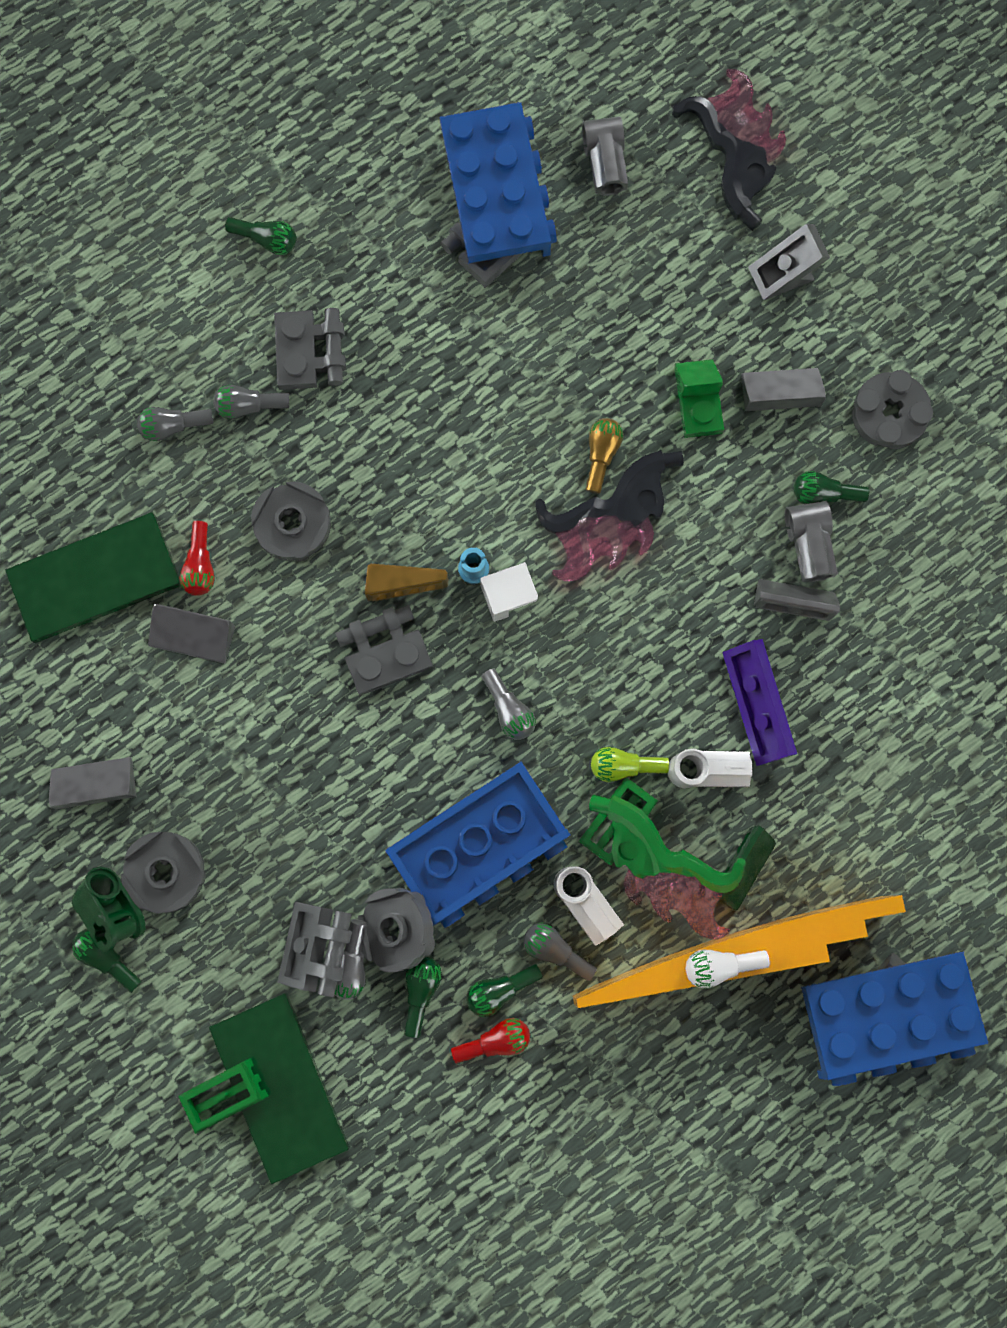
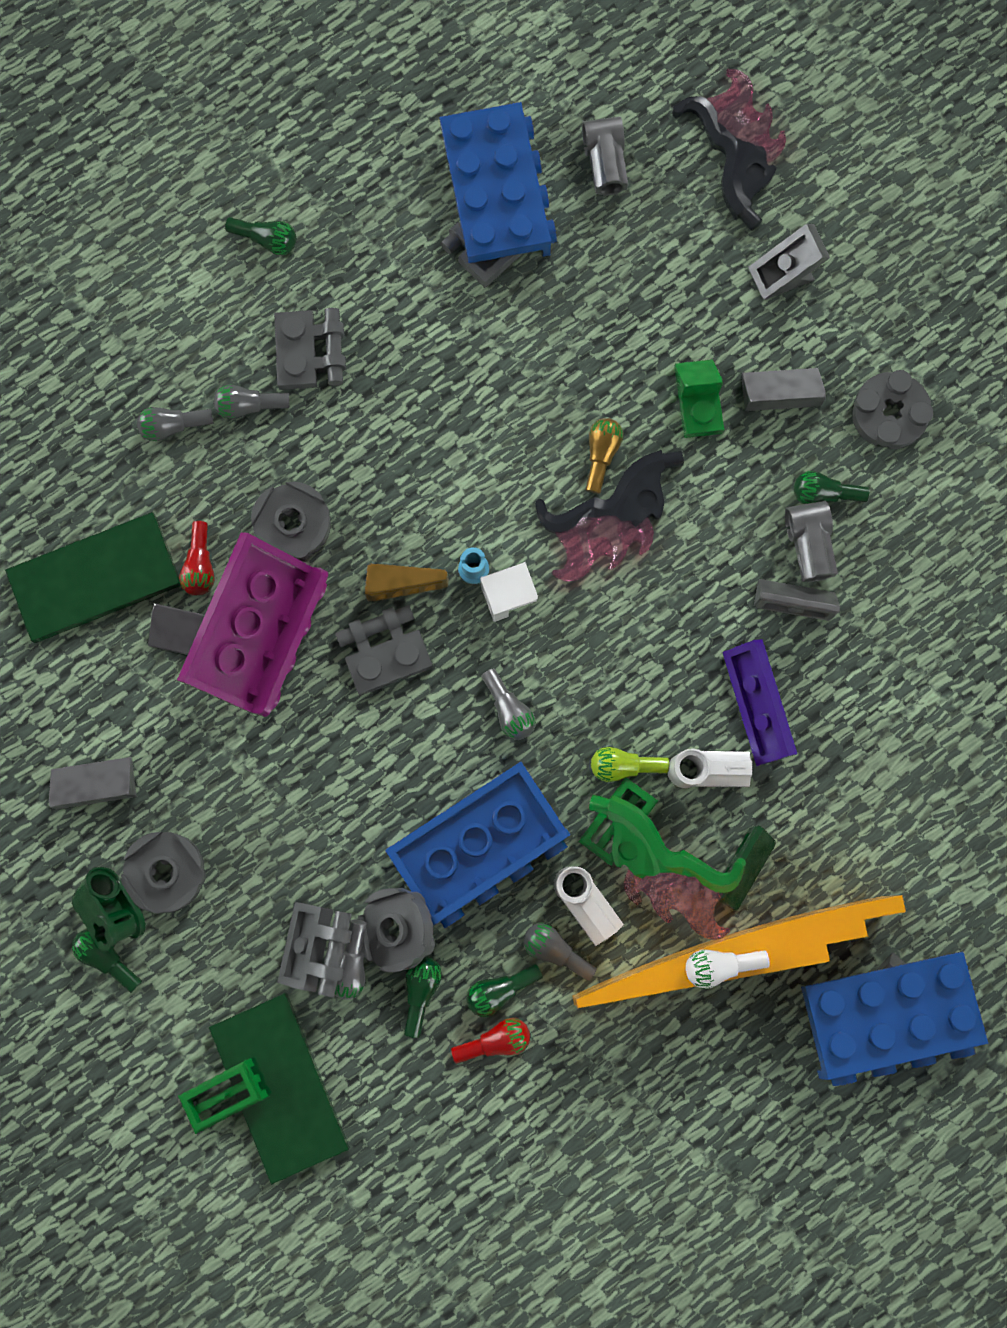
(253, 626): none -> magenta bracket

